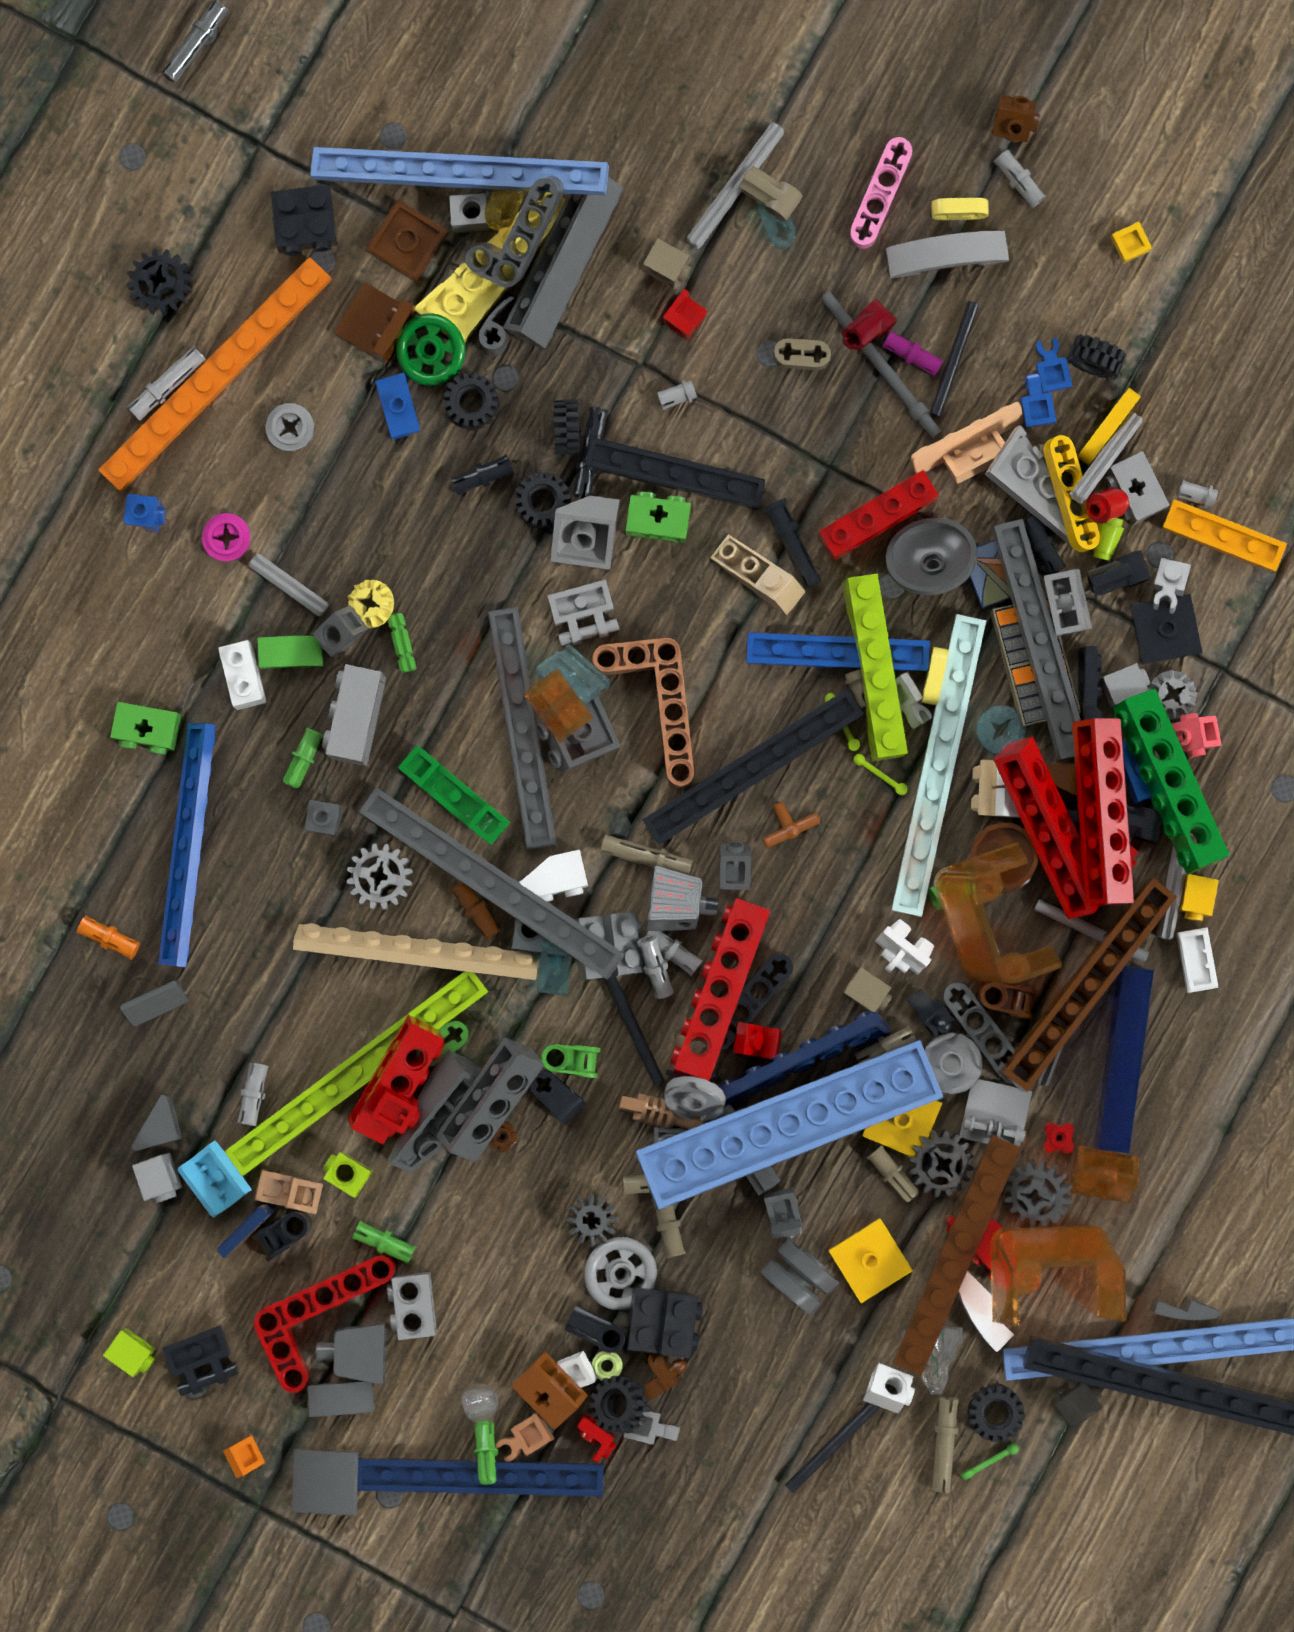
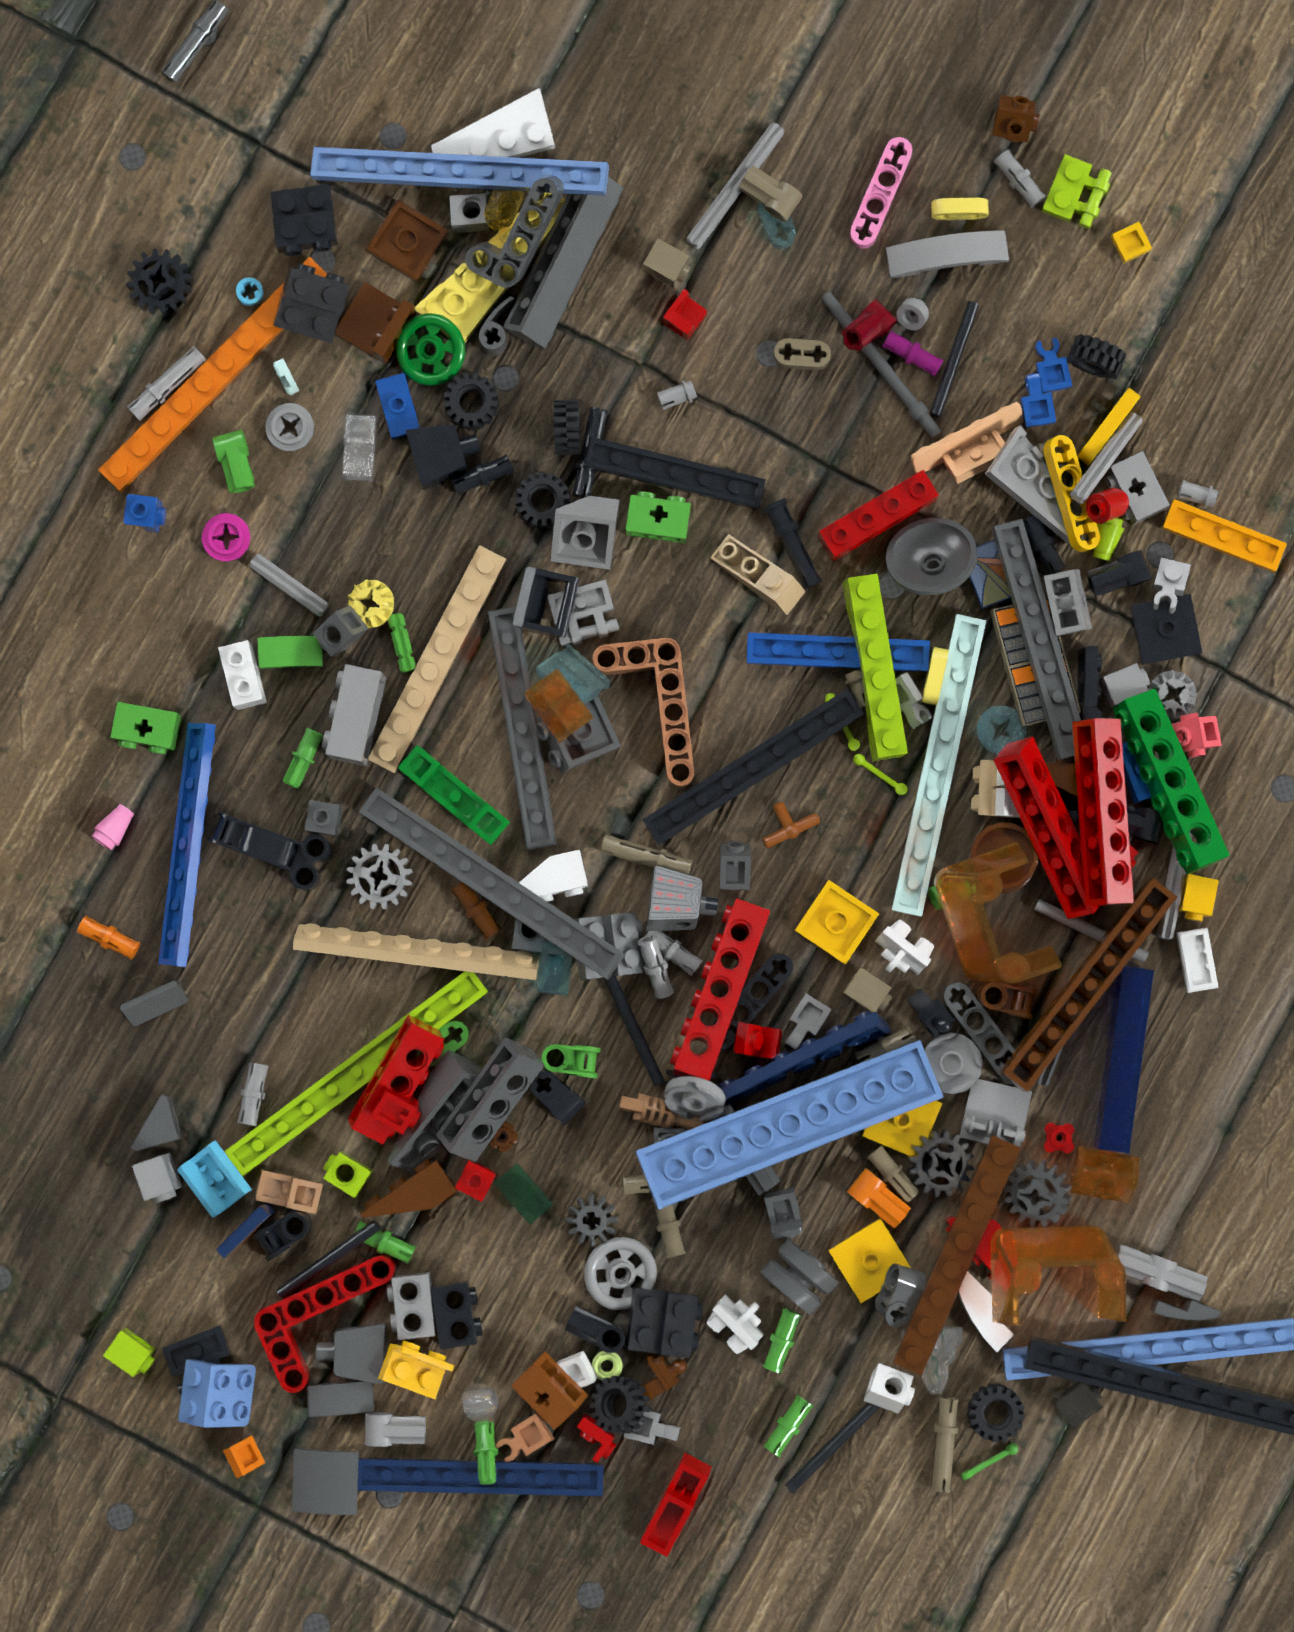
(113, 827): none -> bright pink cone
(216, 1394): none -> medium blue bracket
(233, 453): none -> bright green piece
(258, 294): none -> medium azure bush
(272, 848): none -> black piece
(285, 377): none -> light aqua tile
(311, 303): none -> black plate
(328, 1259): none -> black bar
(359, 447): none -> clear slope
(384, 1429): none -> light grey piece
(413, 1370): none -> yellow bracket
(421, 1192): none -> reddish brown slope
(437, 659): none -> tan plate
(440, 453): none -> black torso
(447, 1315): none -> black brick
(476, 1180): none -> red brick
(508, 132): none -> white wing
(523, 1193): none -> clear green hips
(533, 600): none -> black tile
(676, 1504): none -> red slope
(740, 1320): none -> white hips
(782, 1340): none -> bright green pin
(788, 1426): none -> bright green pin
(809, 1017): none -> light grey plate
(836, 922): none -> yellow plate
(874, 1195): none -> orange piece
(899, 1291): none -> dark grey piece
(912, 314): none -> light grey tile
(1067, 188): none -> lime plate
(1162, 1273): none -> light grey piece

